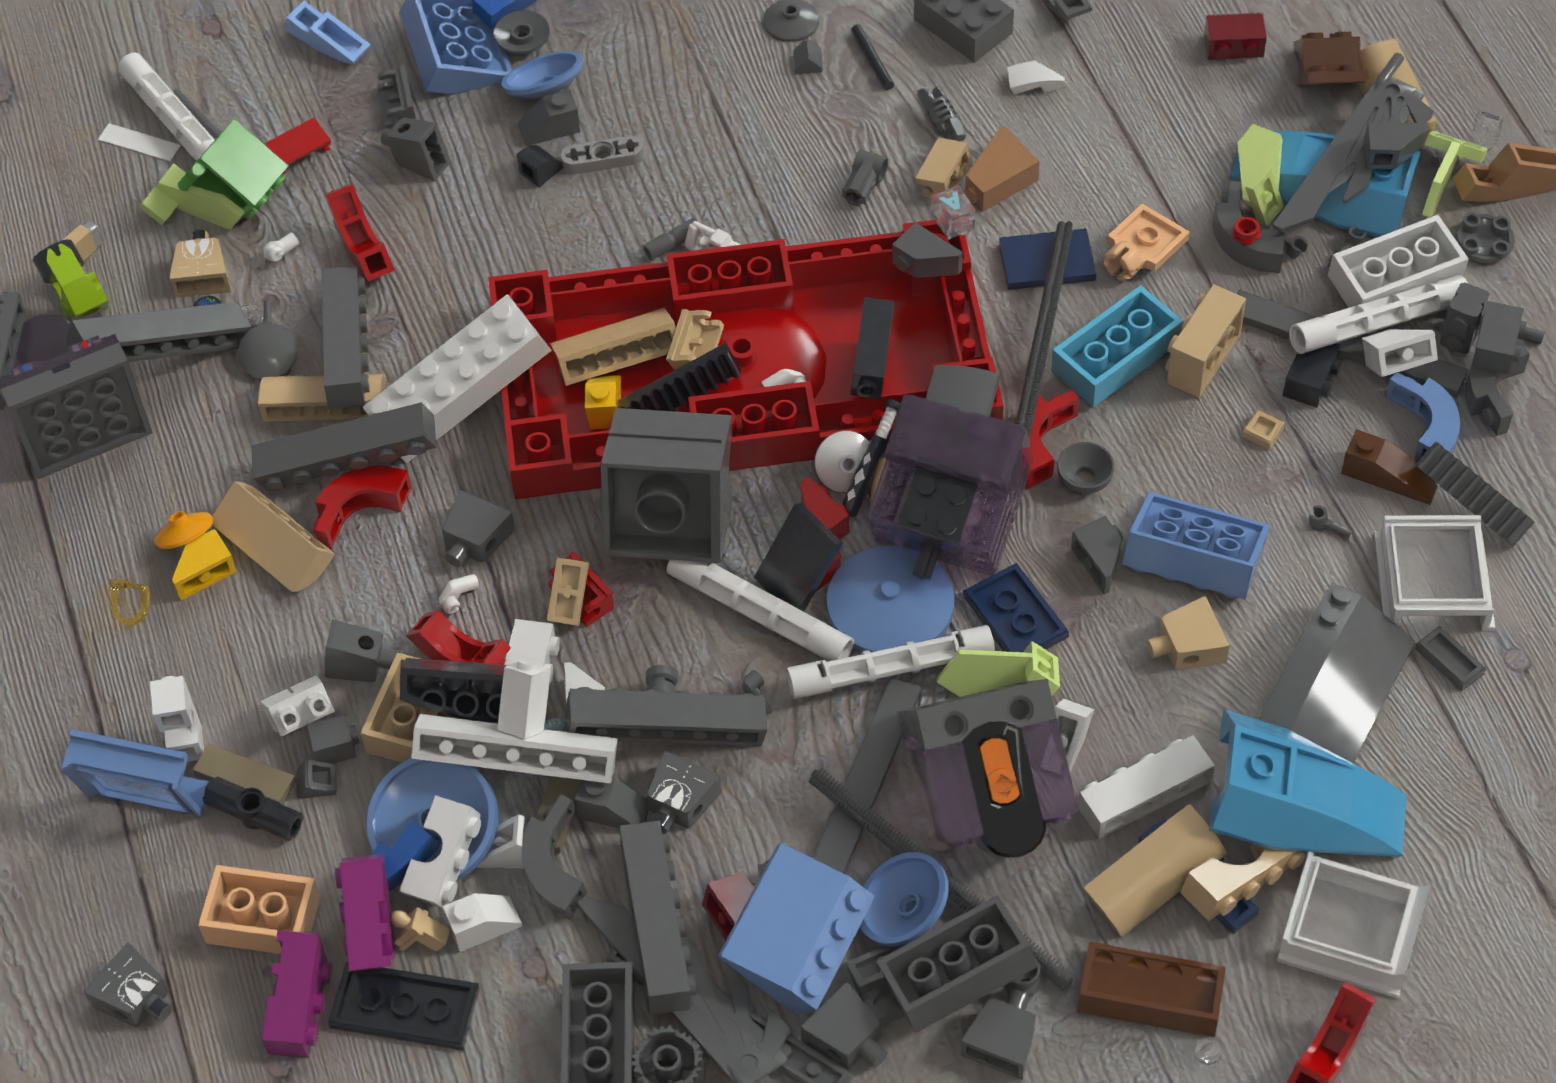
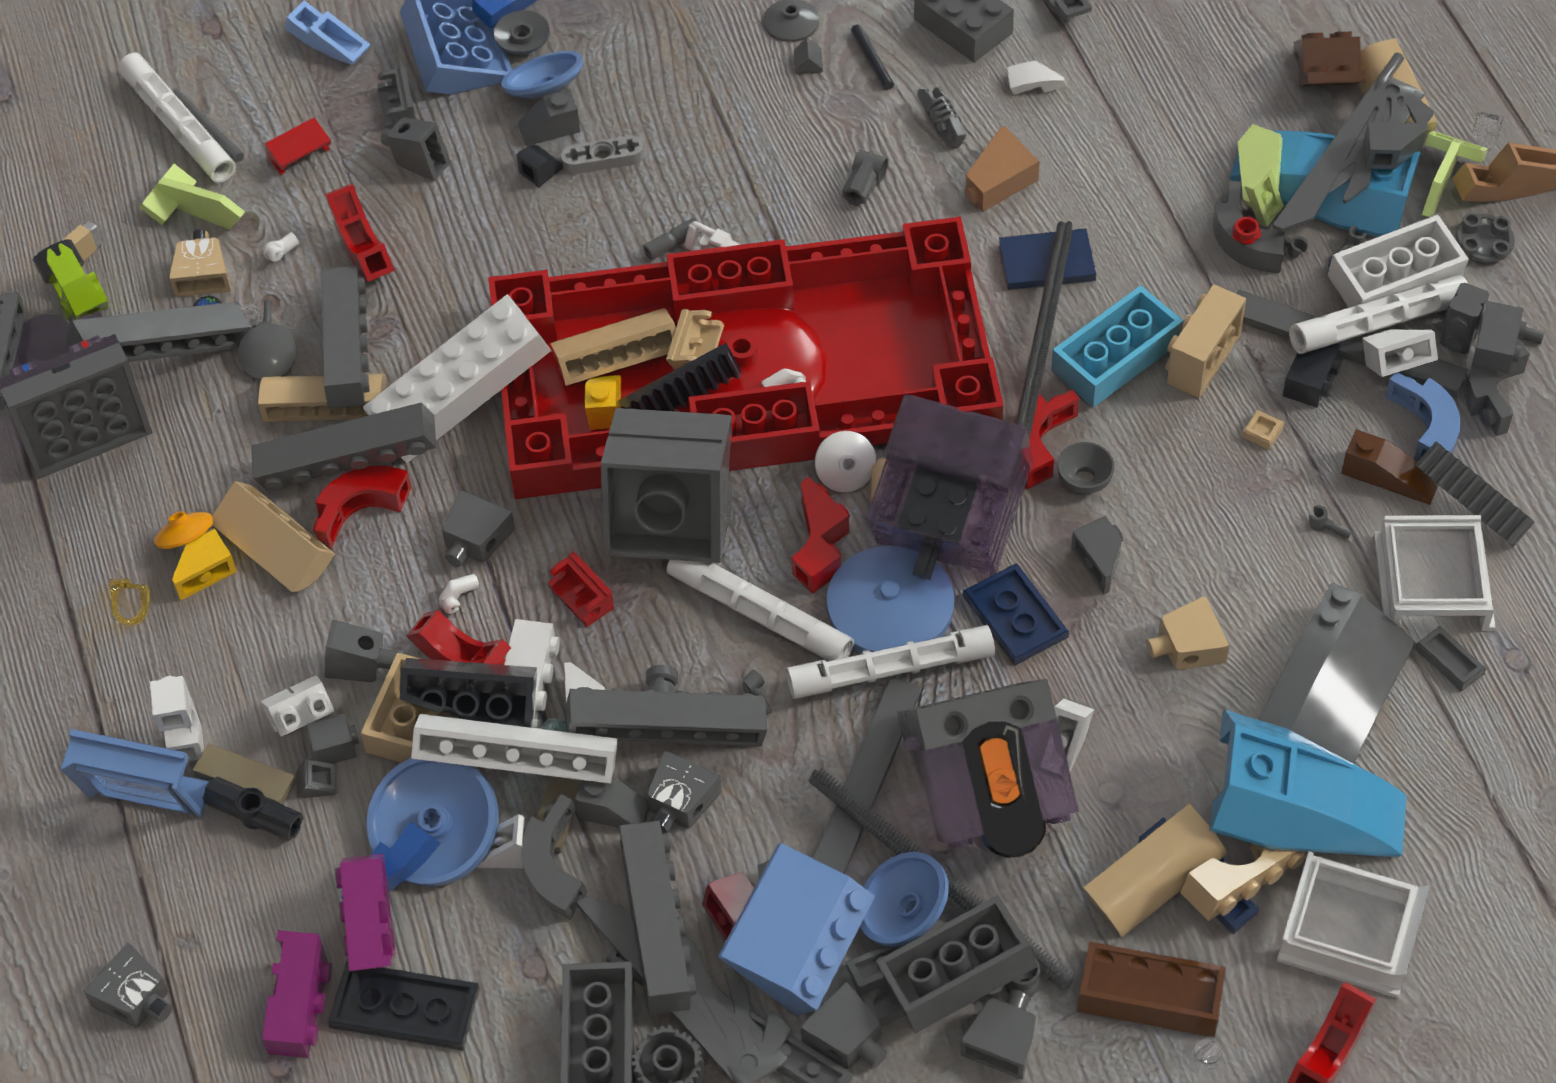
(139, 142): white sticker -> none
(237, 168): container -> none
(251, 905): light nougat brick -> none
(420, 928): tan piece -> none
(436, 880): white arch -> none
(480, 919): white slope -> none
(524, 698): white brick -> none
(568, 591): tan hinge -> none
(798, 558): black tile -> none
(861, 481): black piece -> none
(872, 348): black slope -> none
(925, 254): dark grey slope -> none
(944, 166): tan hinge -> none
(953, 212): clear brick -> none
(964, 388): dark grey slope -> none
(985, 670): yellowish green piece -> none
(1142, 242): light nougat plate -> none
(1145, 786): white brick -> none
(1195, 545): medium blue slope -> none
(1235, 36): dark red piece -> none

